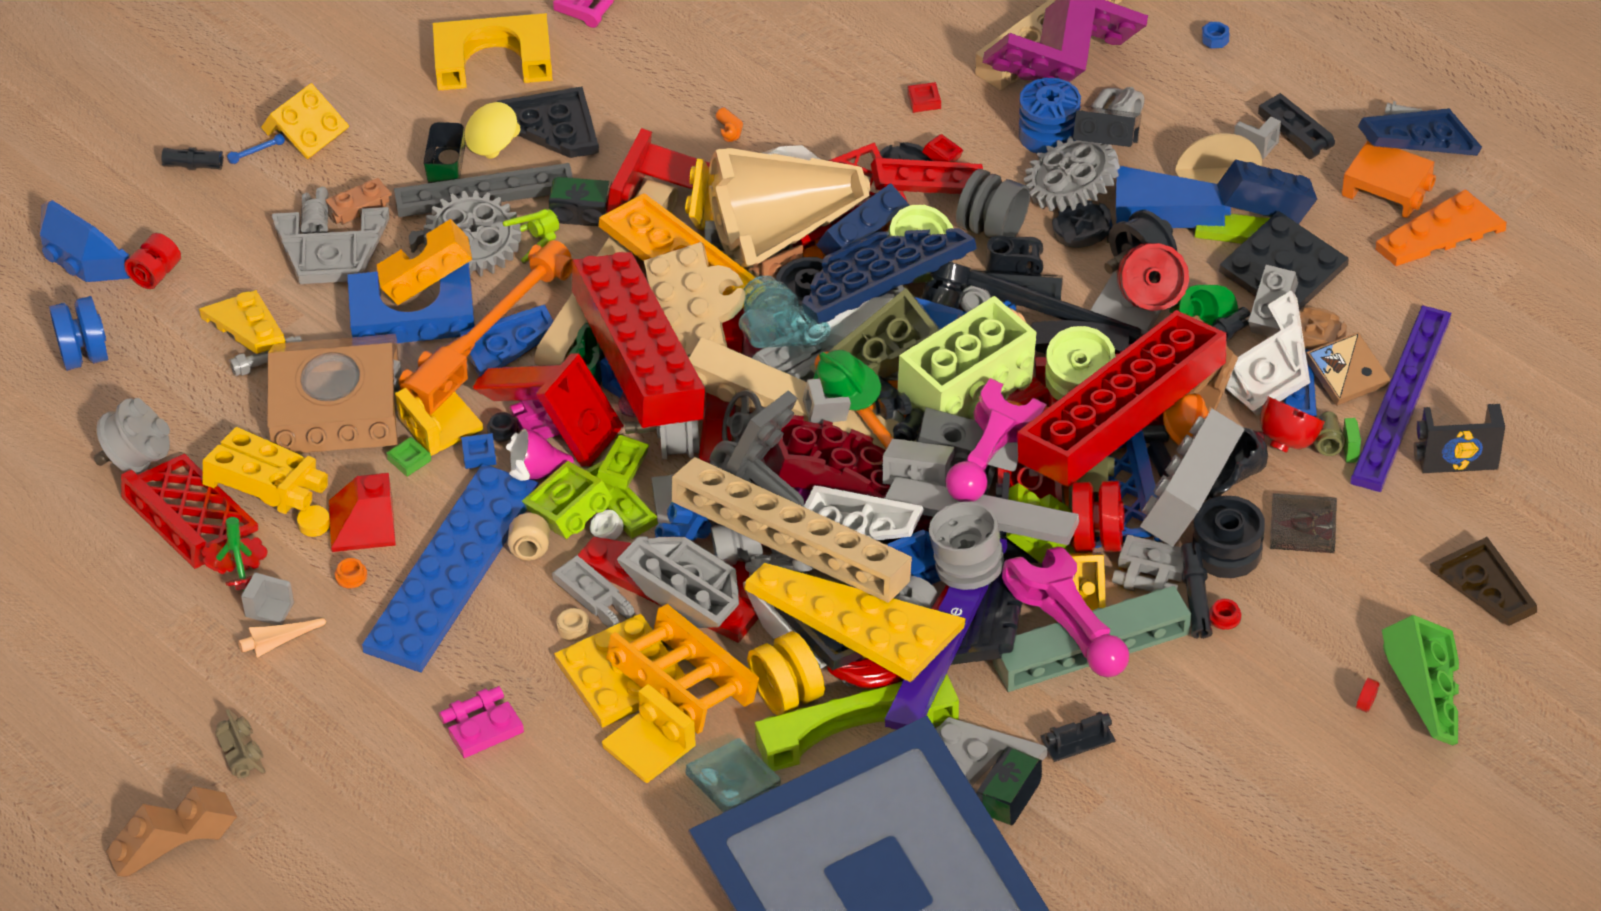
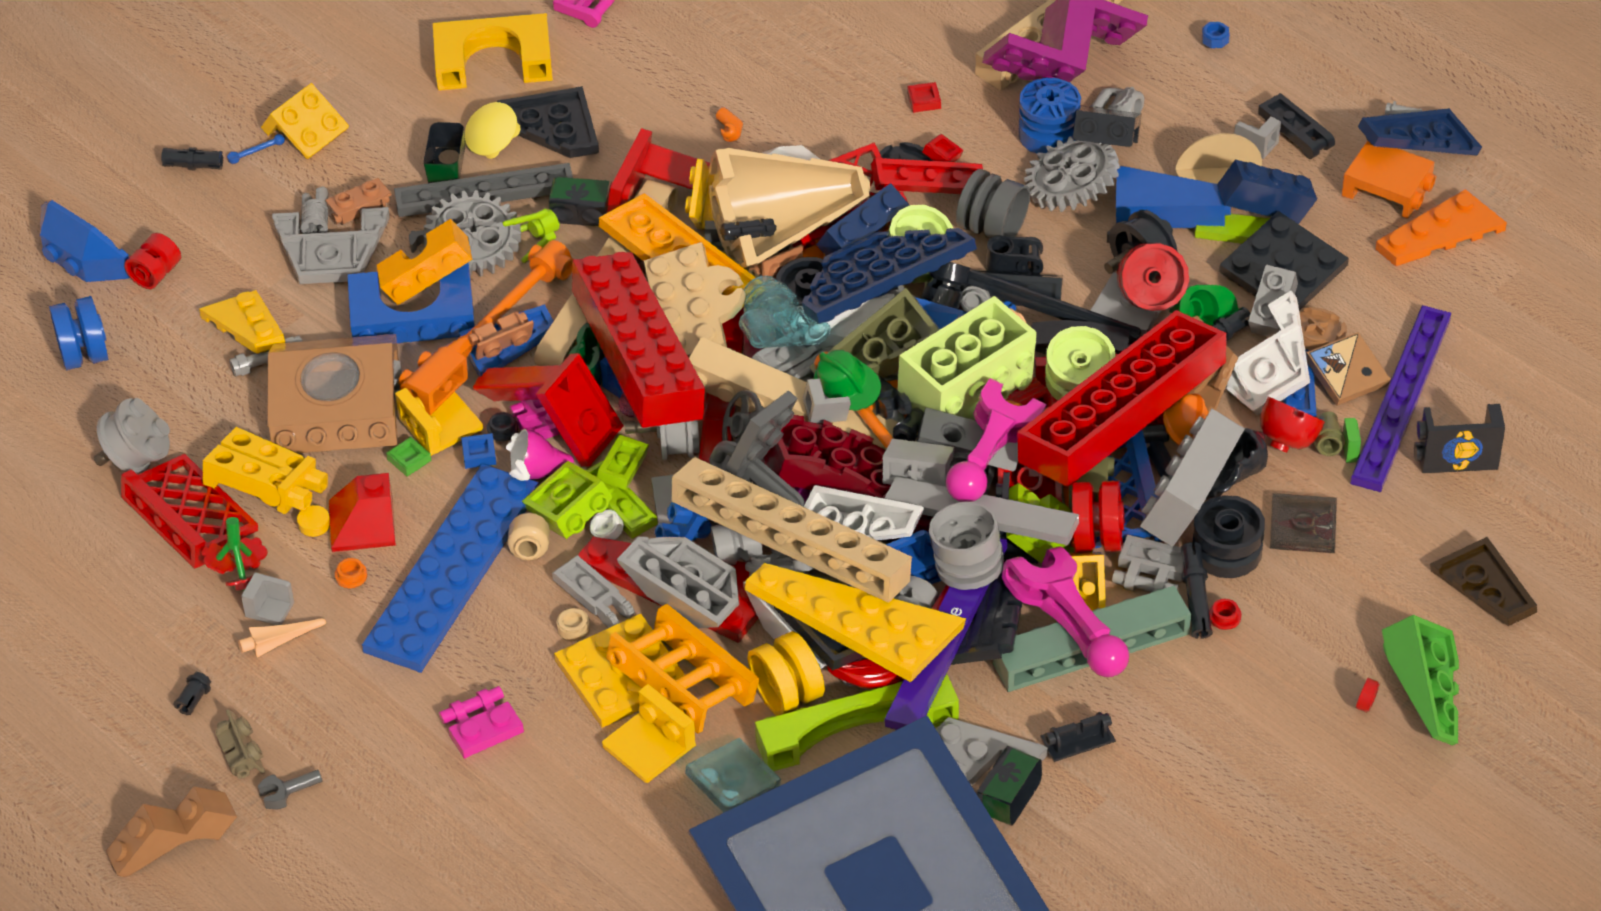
(196, 687): none -> black pin
(285, 788): none -> dark grey bar
(490, 342): none -> nougat hinge
(749, 227): none -> black axle
(1083, 225): black tile -> none

